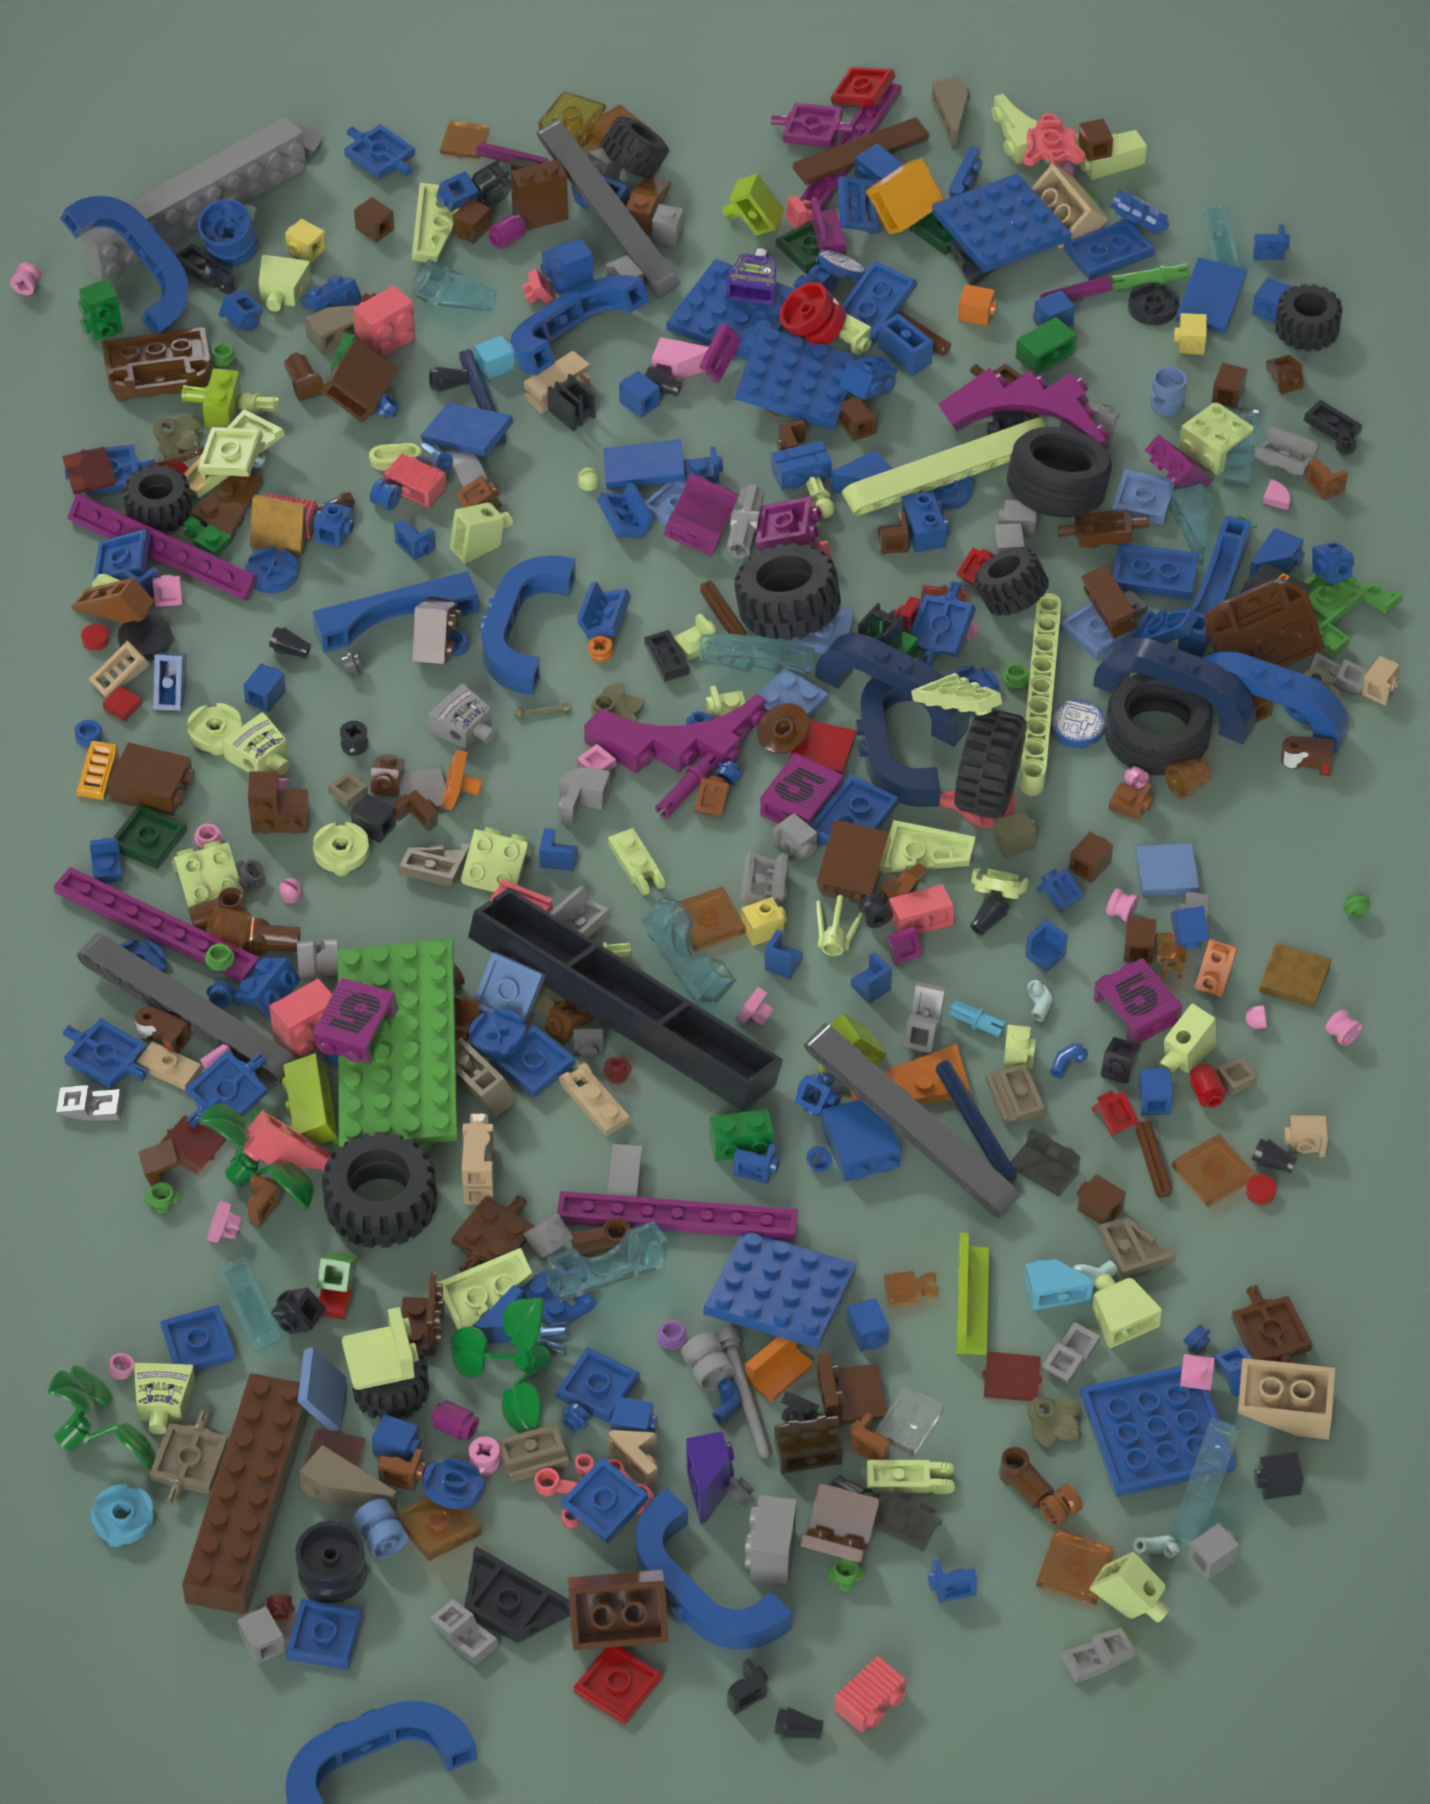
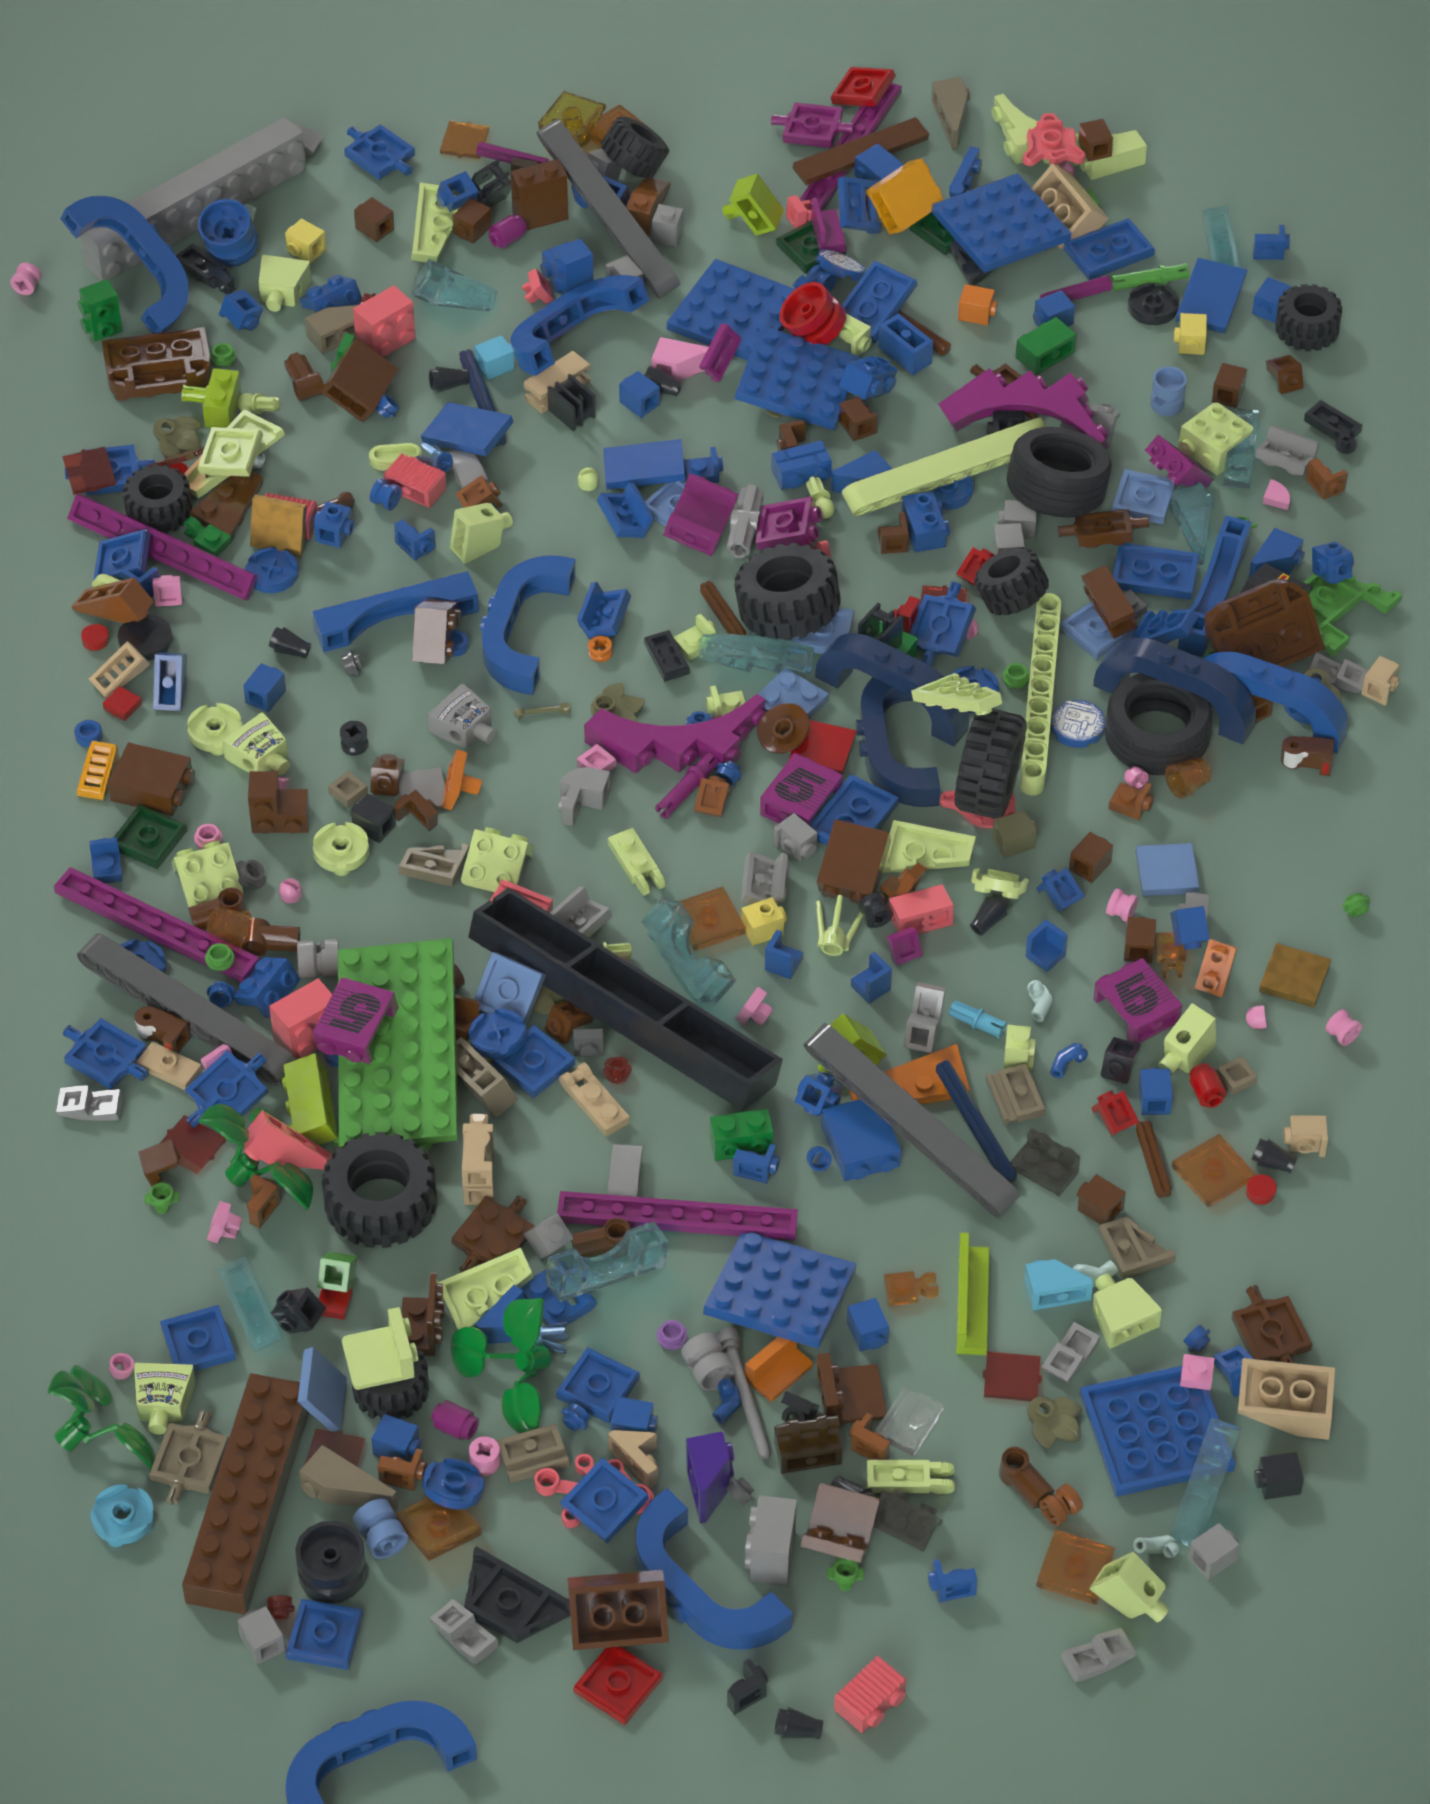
(554, 854): blue panel -> none
(753, 279): dark purple torso -> none
(1139, 211): blue rock -> none

